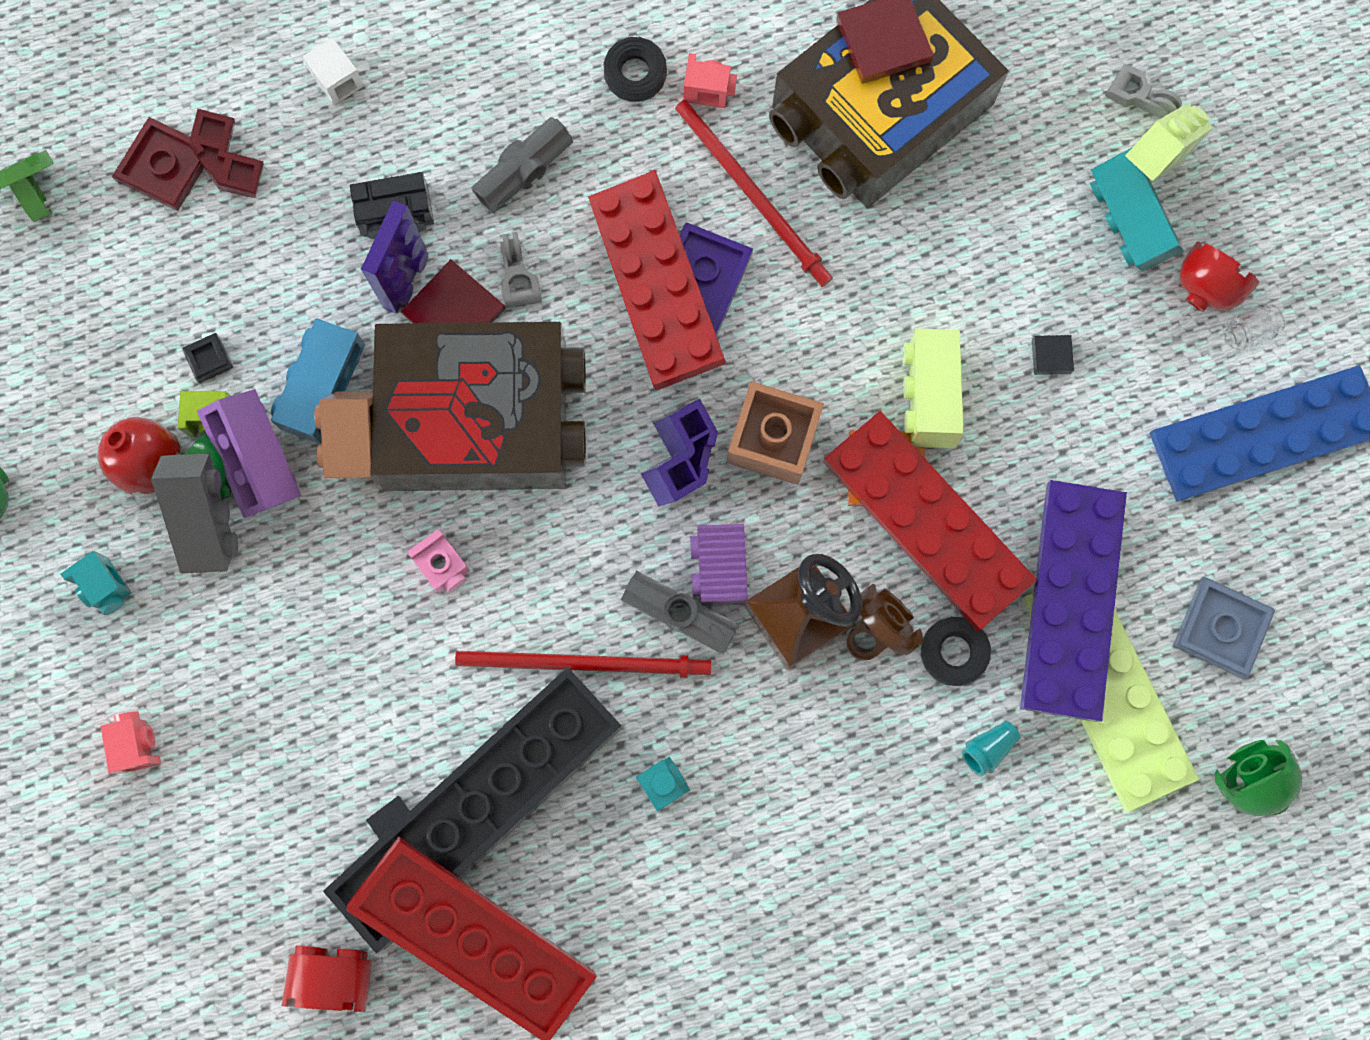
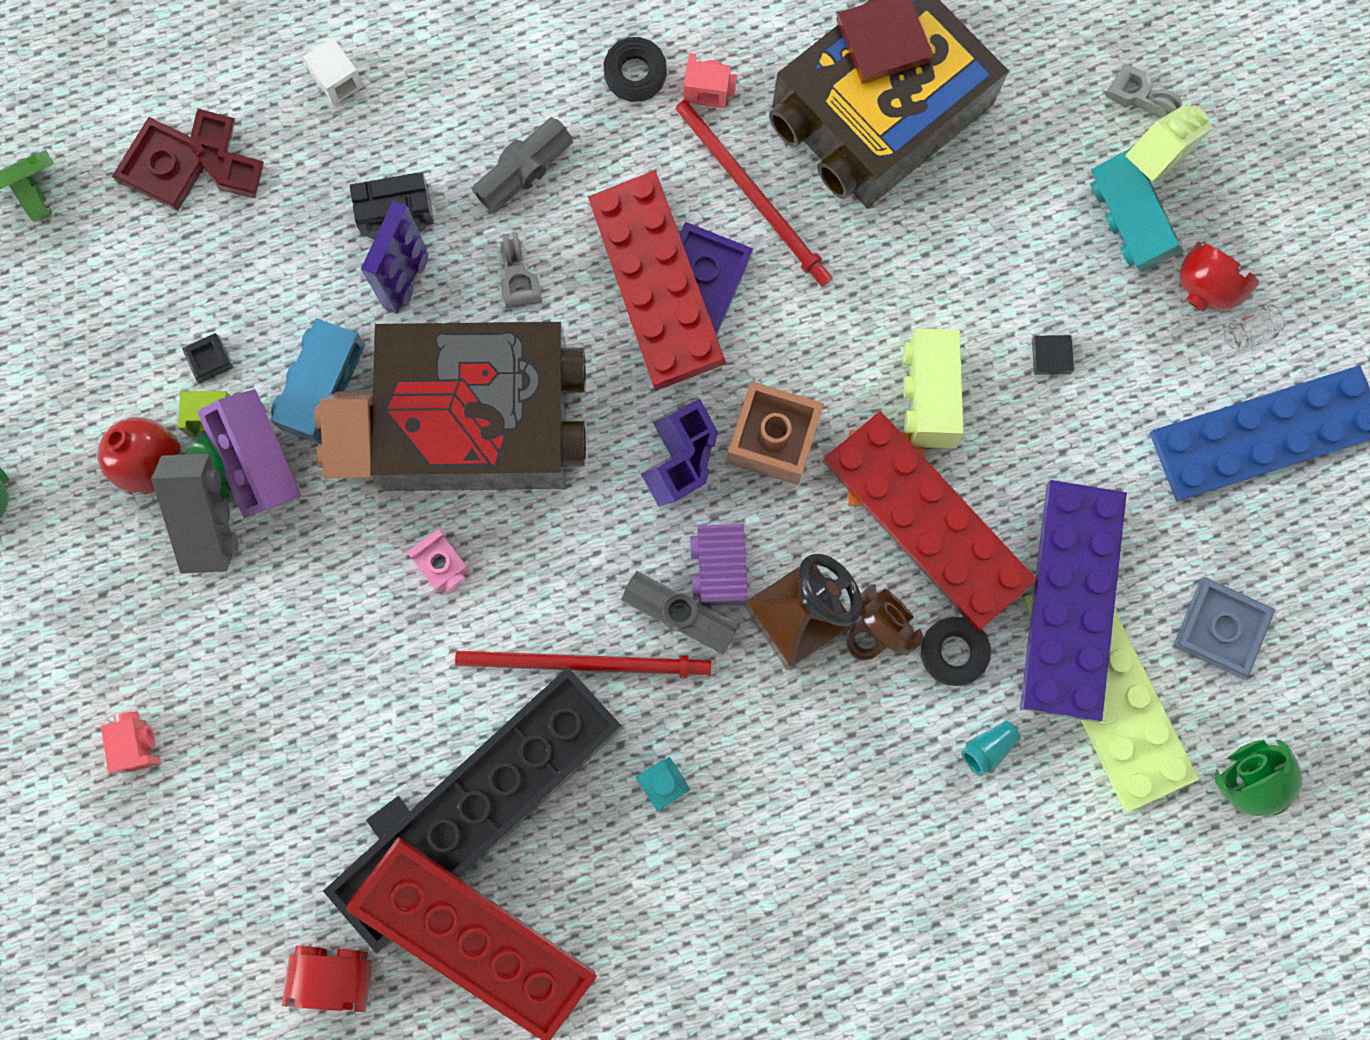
(97, 583): teal brick -> none
(453, 298): dark red tile -> none

